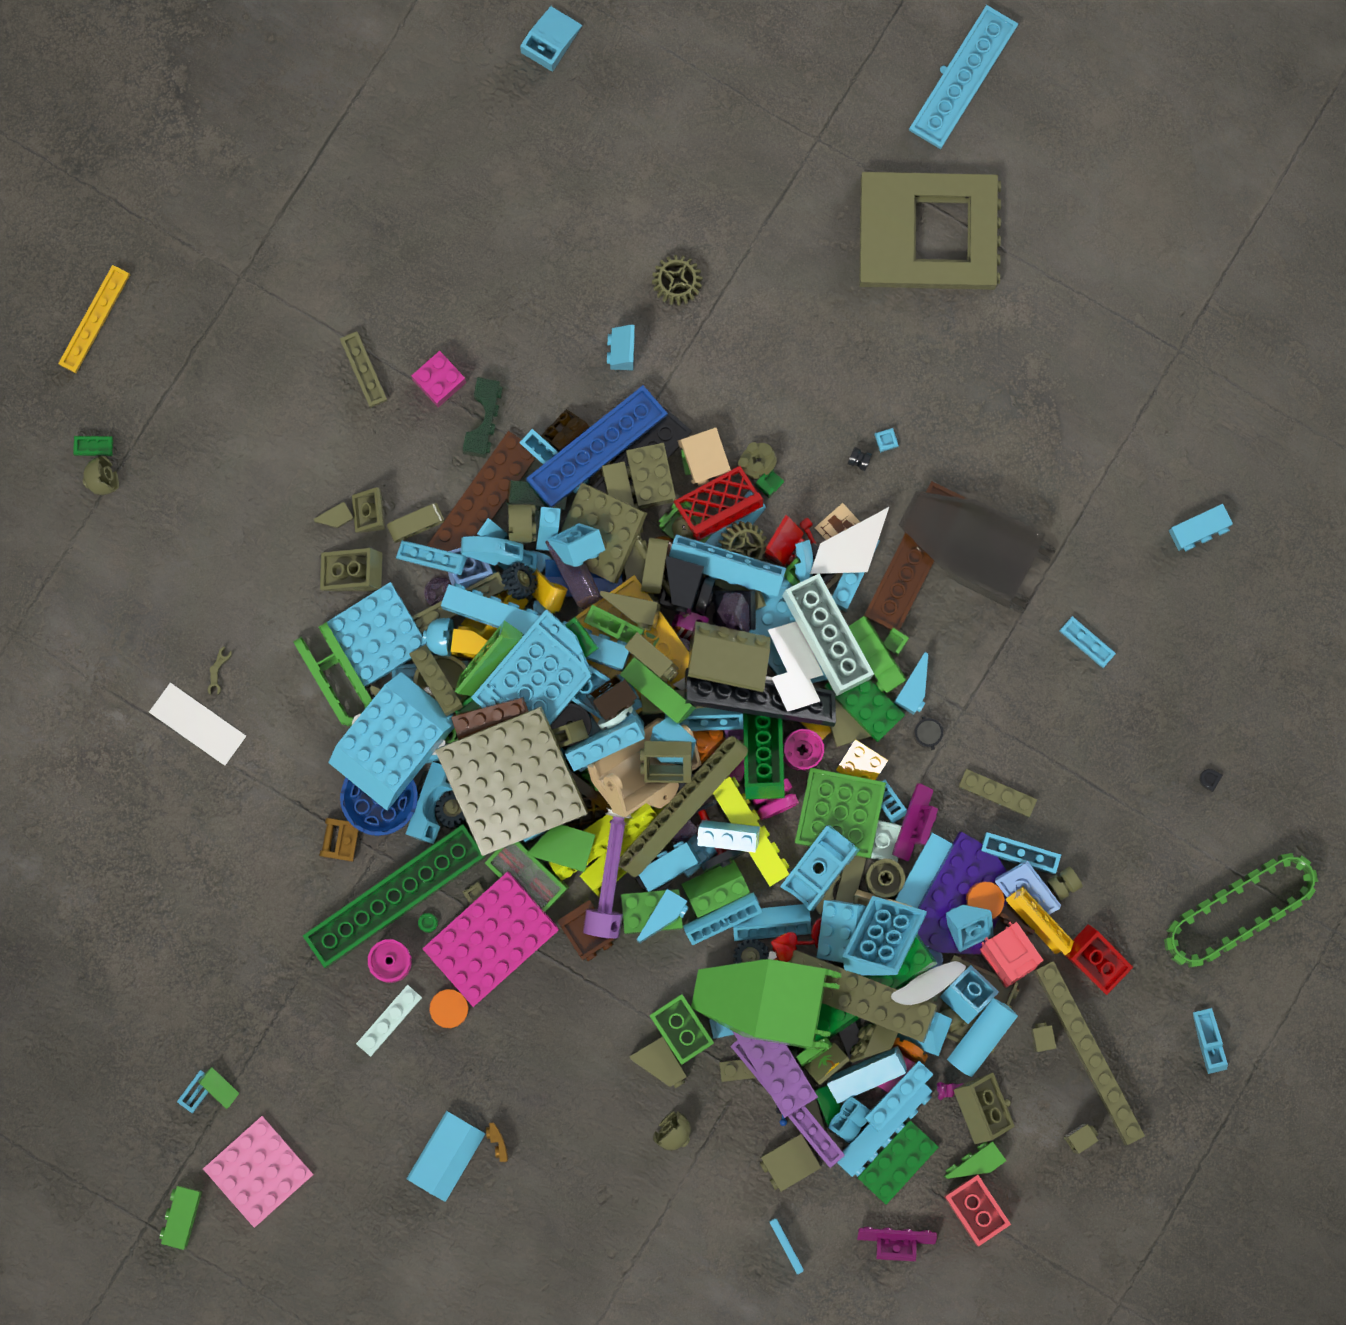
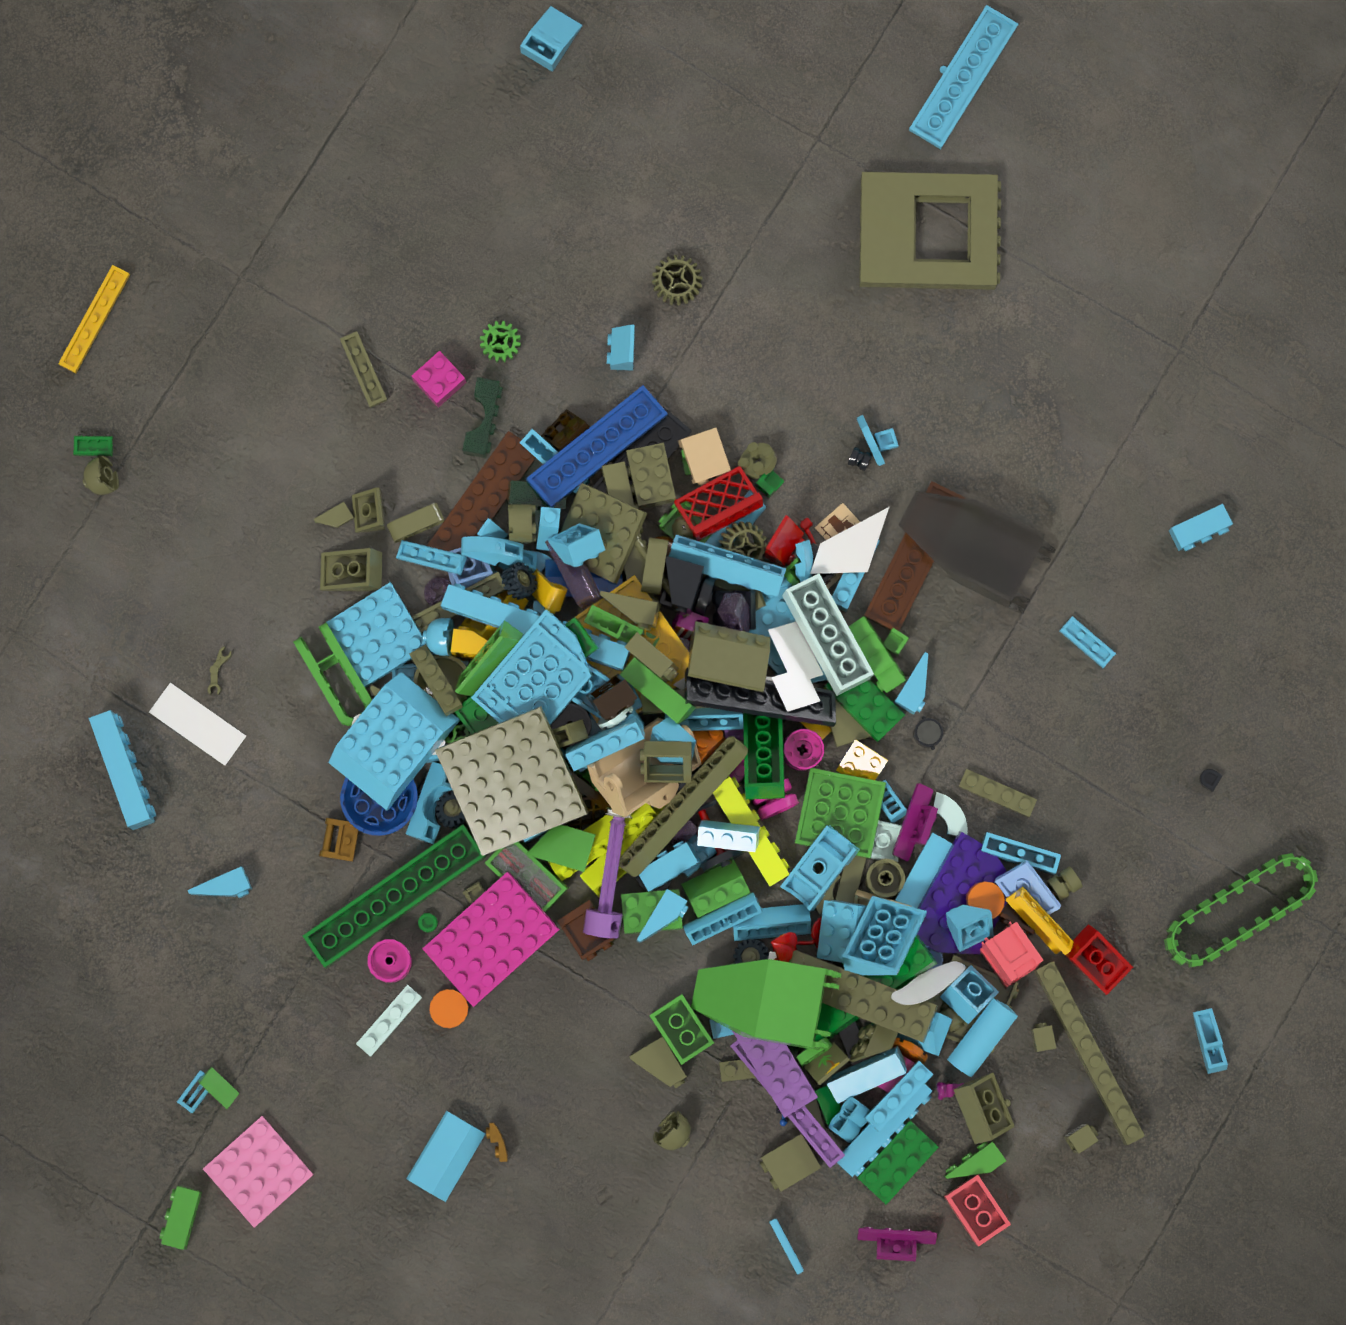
(122, 770): none -> medium azure brick
(229, 884): none -> medium azure slope
(485, 717): reddish brown wing -> none
(506, 337): none -> bright green gear
(870, 440): none -> medium azure tile
(951, 813): none -> light aqua tile

